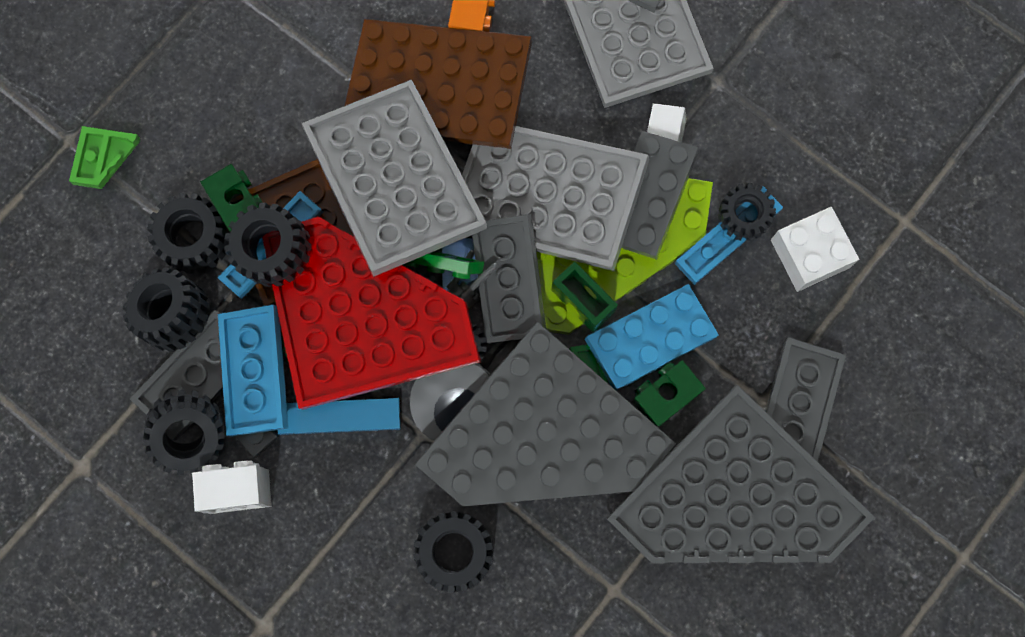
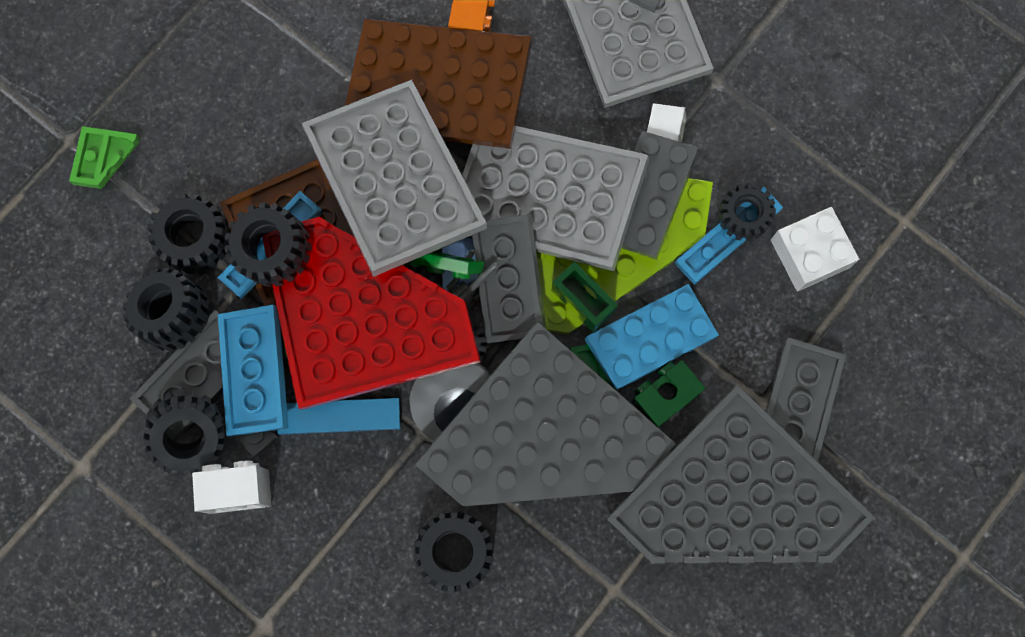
(224, 187): dark green brick -> none

